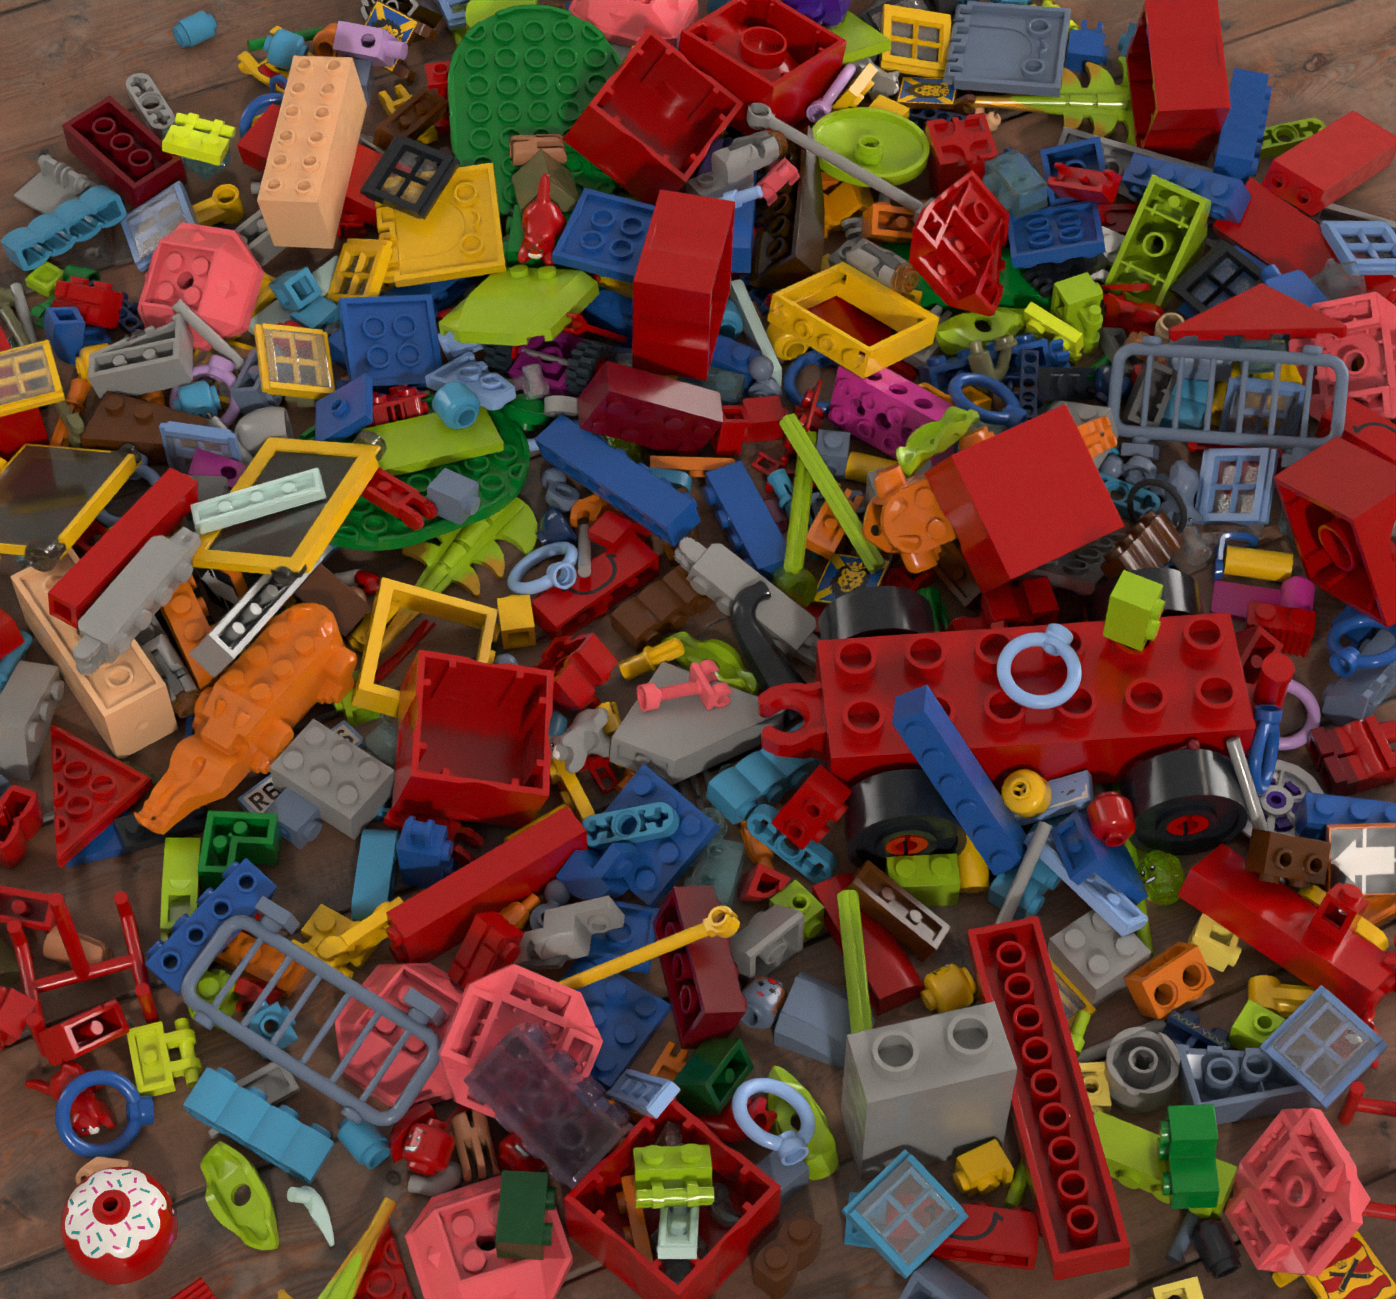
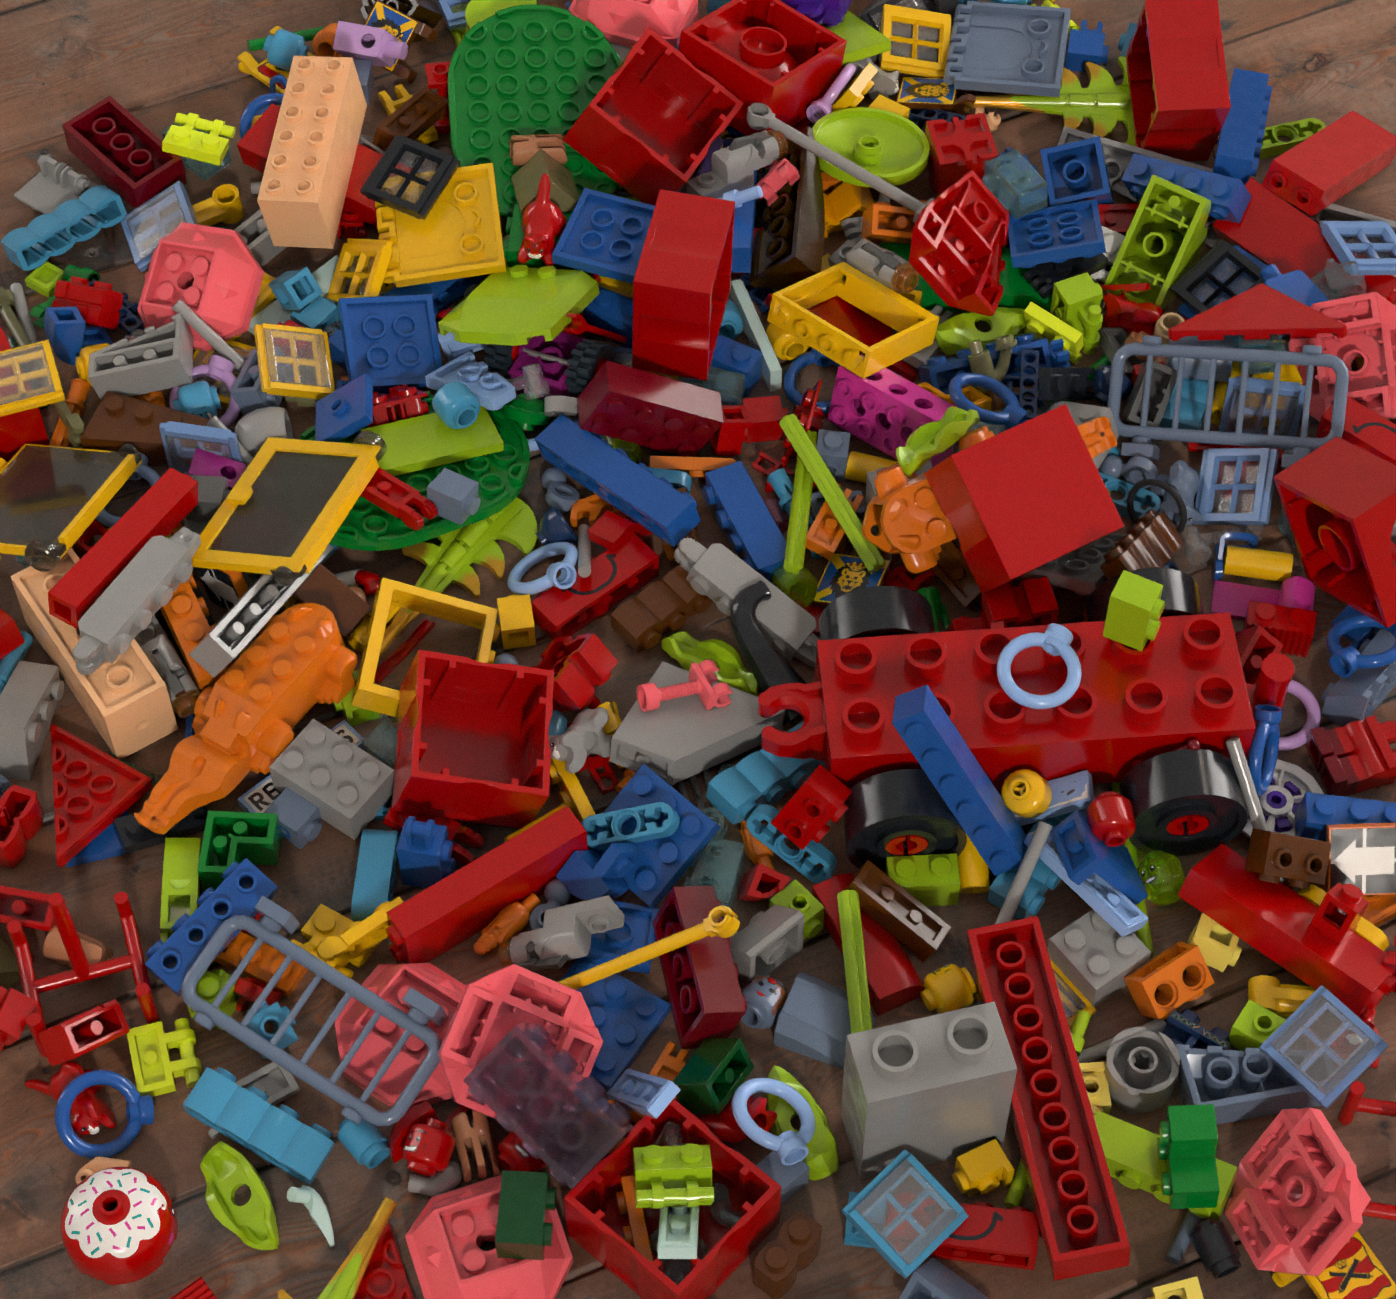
(151, 95): light grey beam -> none
(194, 29): dark azure brick -> none
(258, 501): light aqua tile -> none
(486, 948): red brick -> none
(651, 658): yellow axle -> none
(761, 370): sand blue plate -> none
(1085, 184): red hinge -> none

